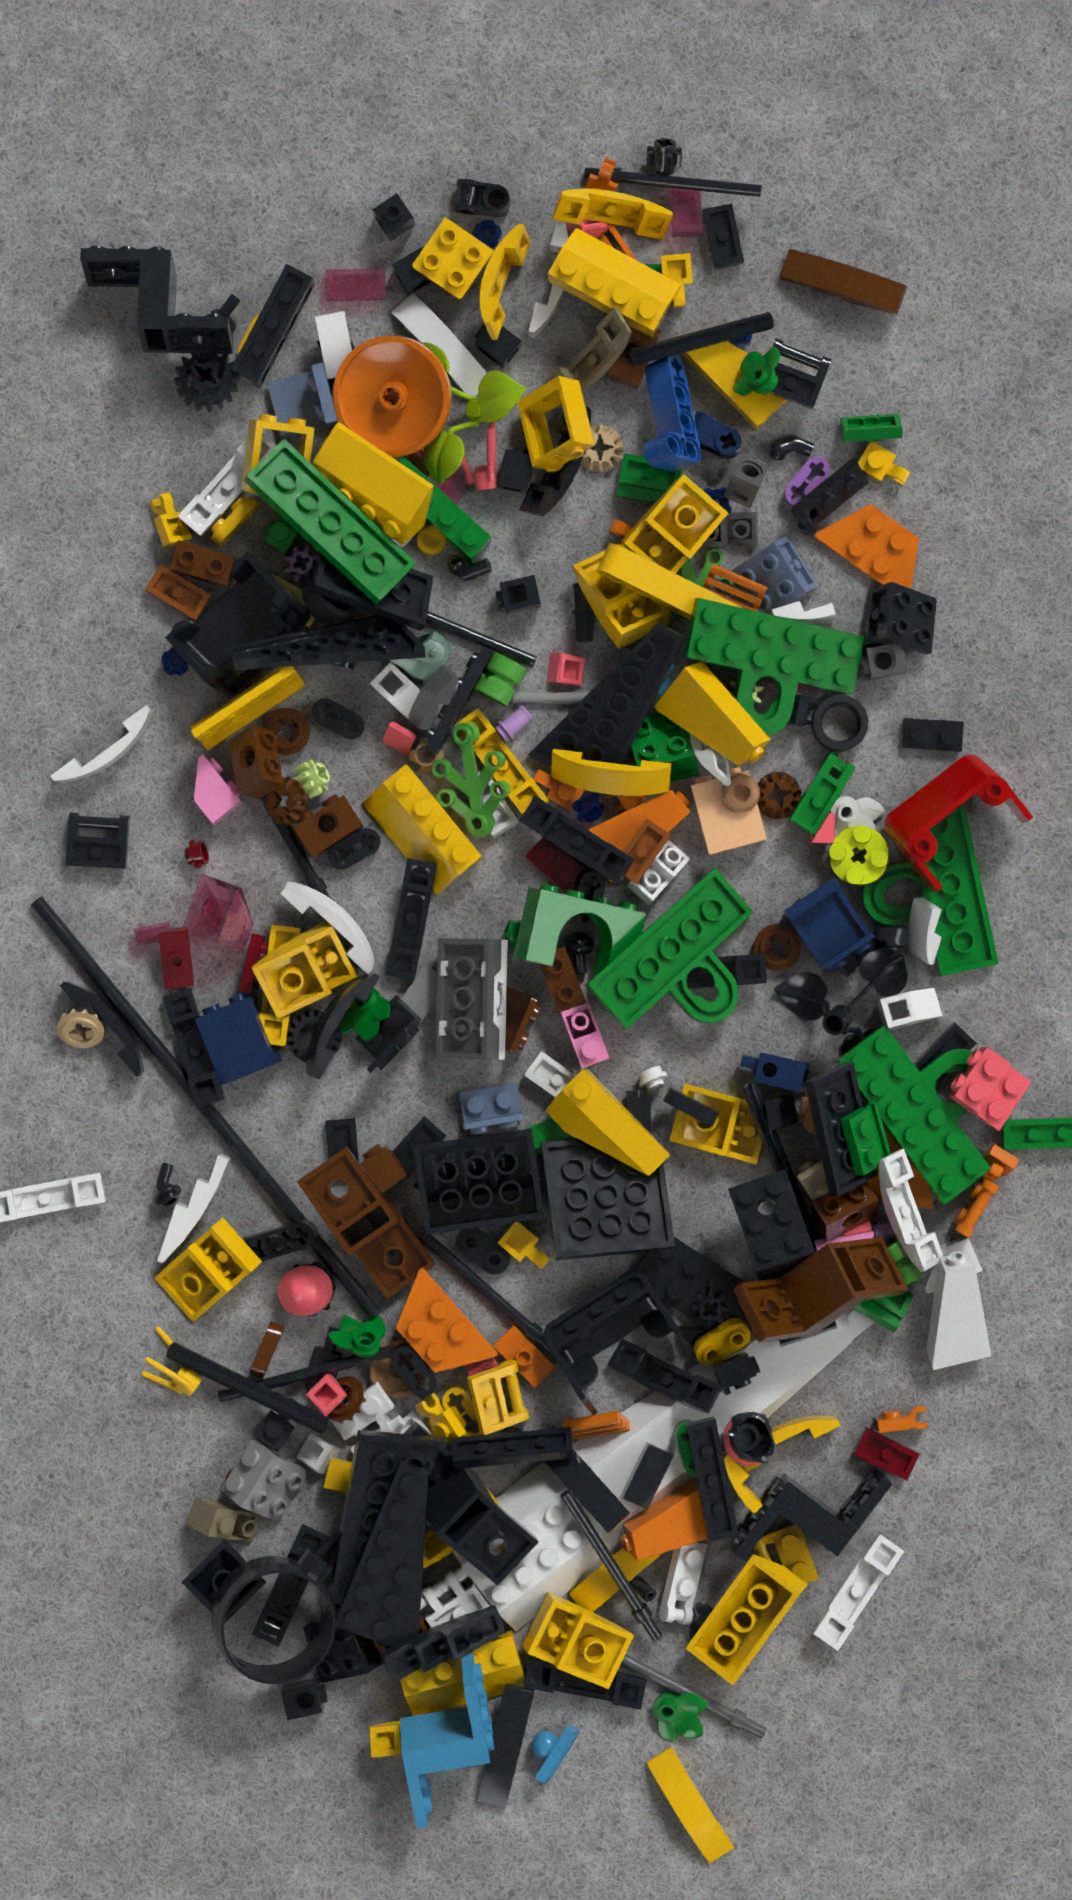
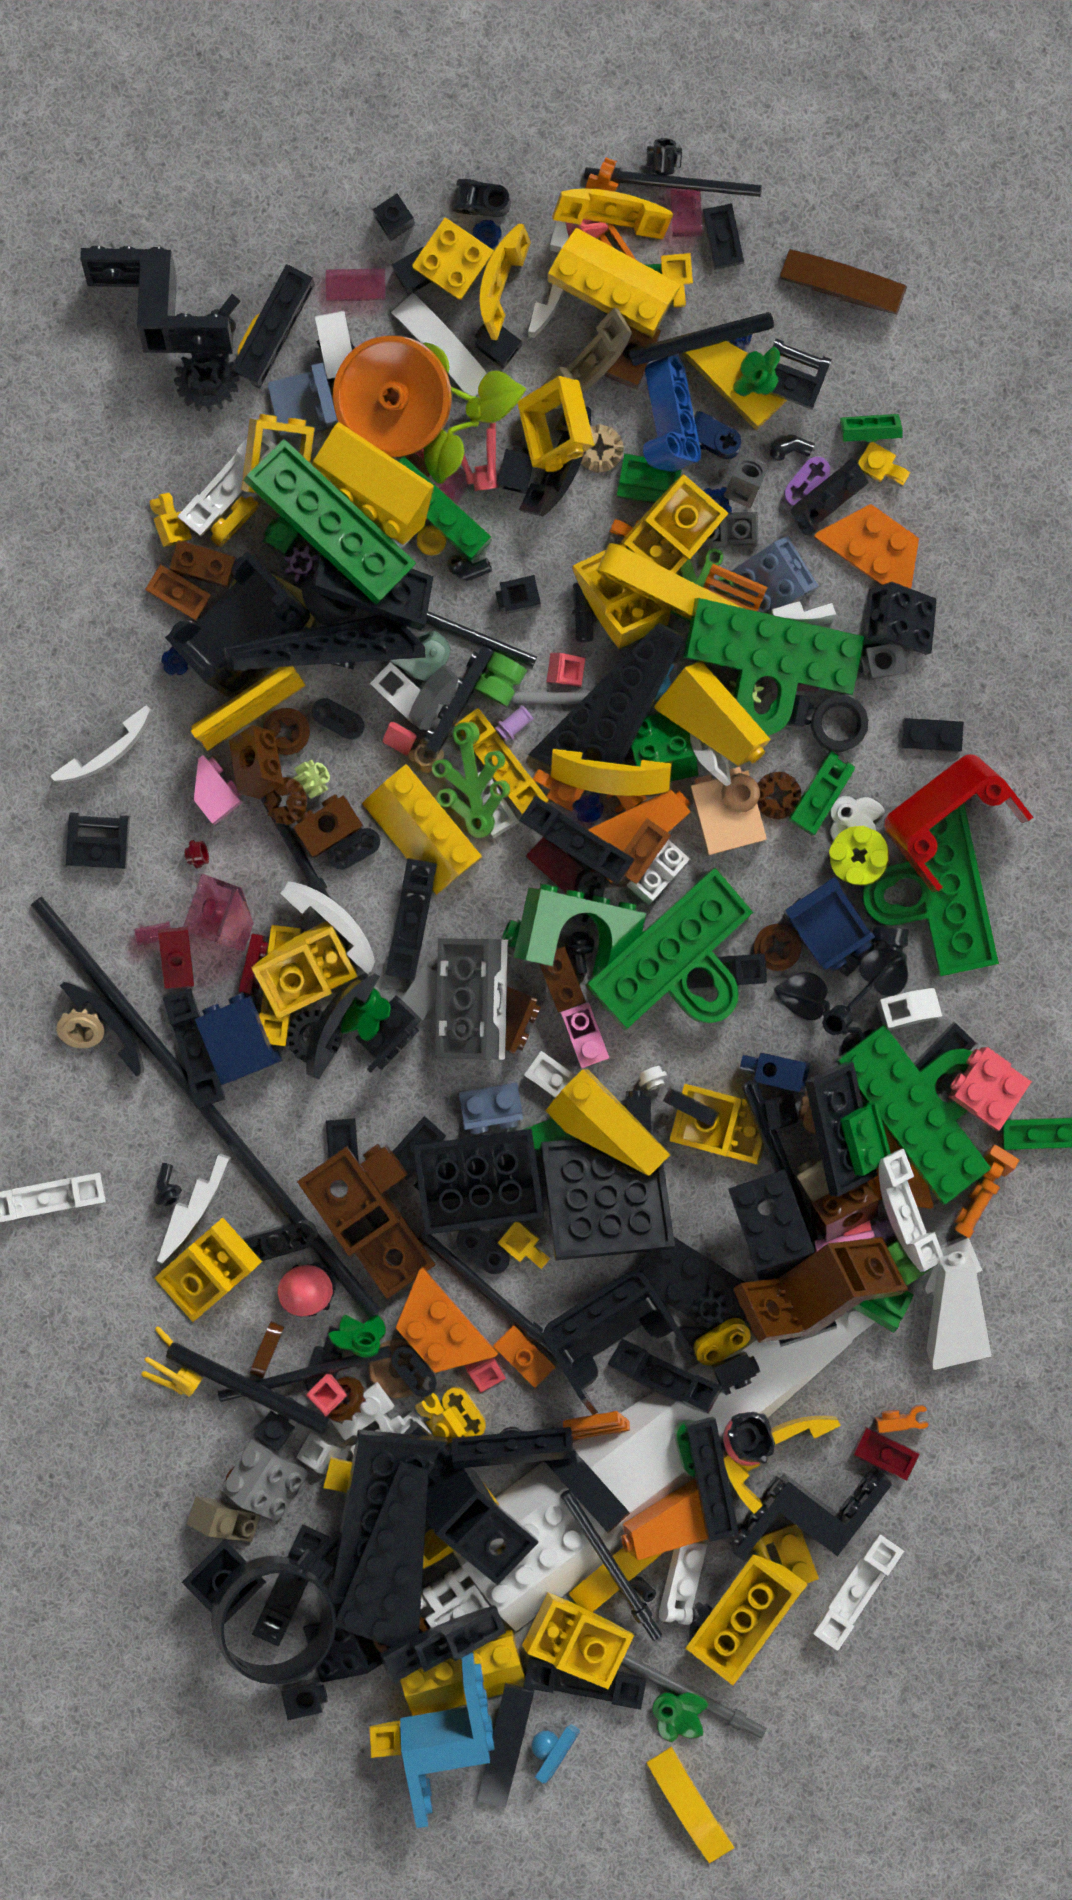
(490, 1400): yellow plate -> none
(647, 1475): black slope -> none
(825, 833): coral slope -> none
(922, 925): white slope -> none

